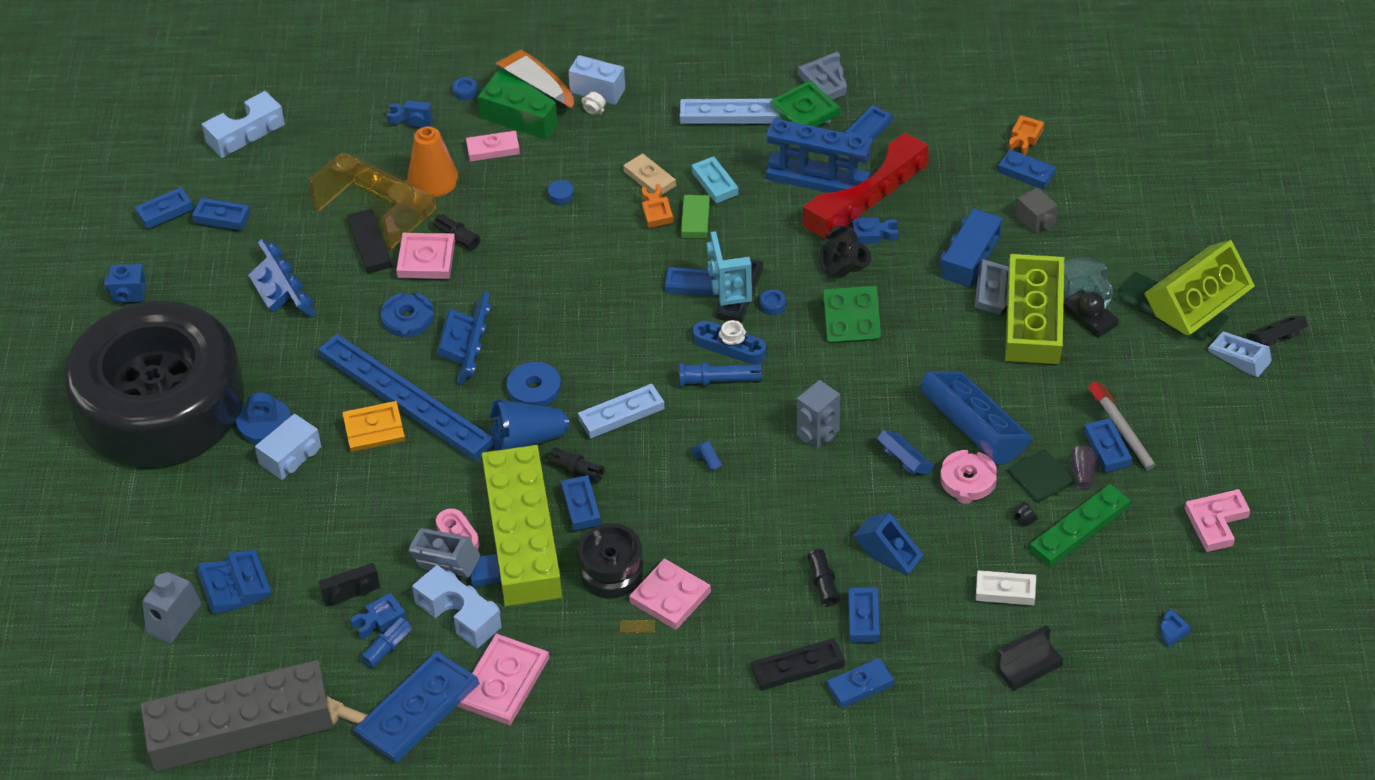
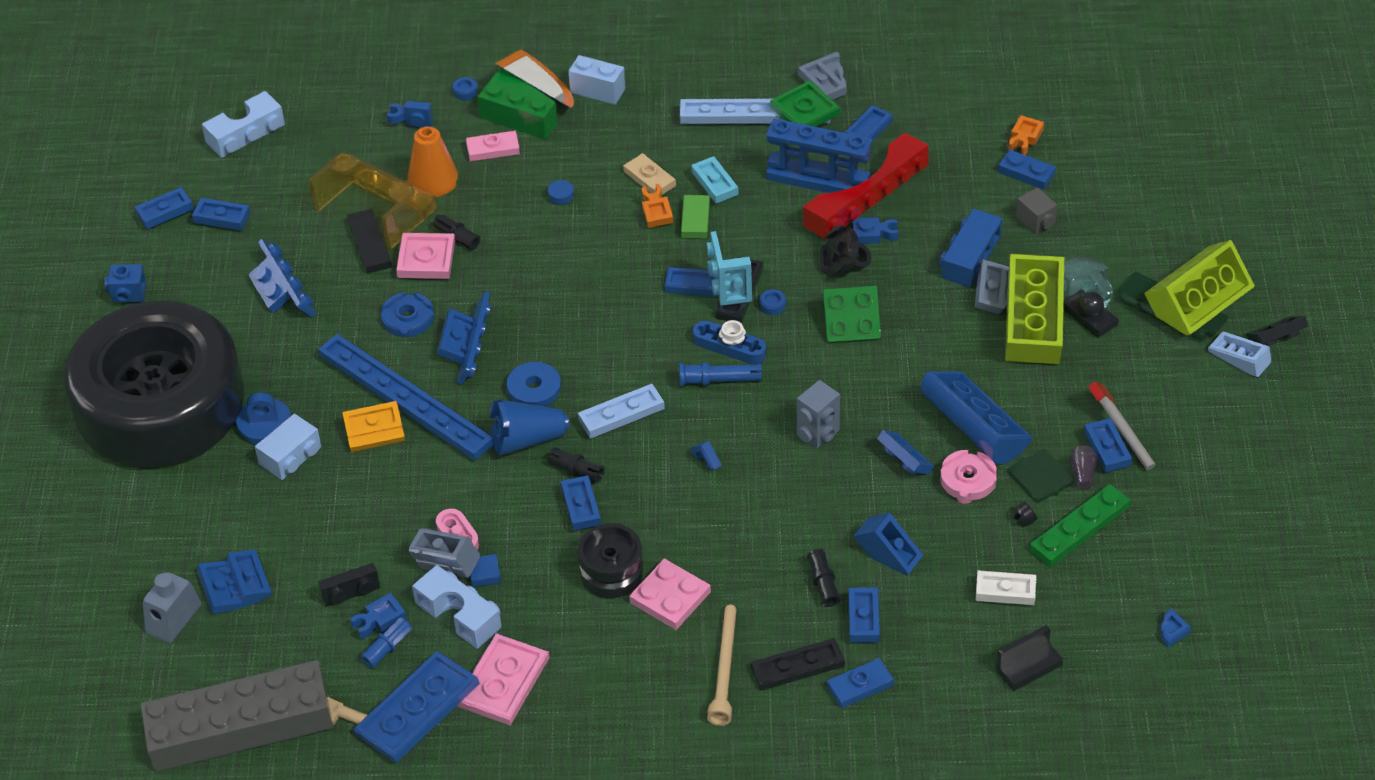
(521, 525): lime brick -> none
(593, 103): white plate -> none
(637, 626): clear yellow piece -> none
(720, 710): none -> tan piece
(1211, 516): bright pink plate -> none

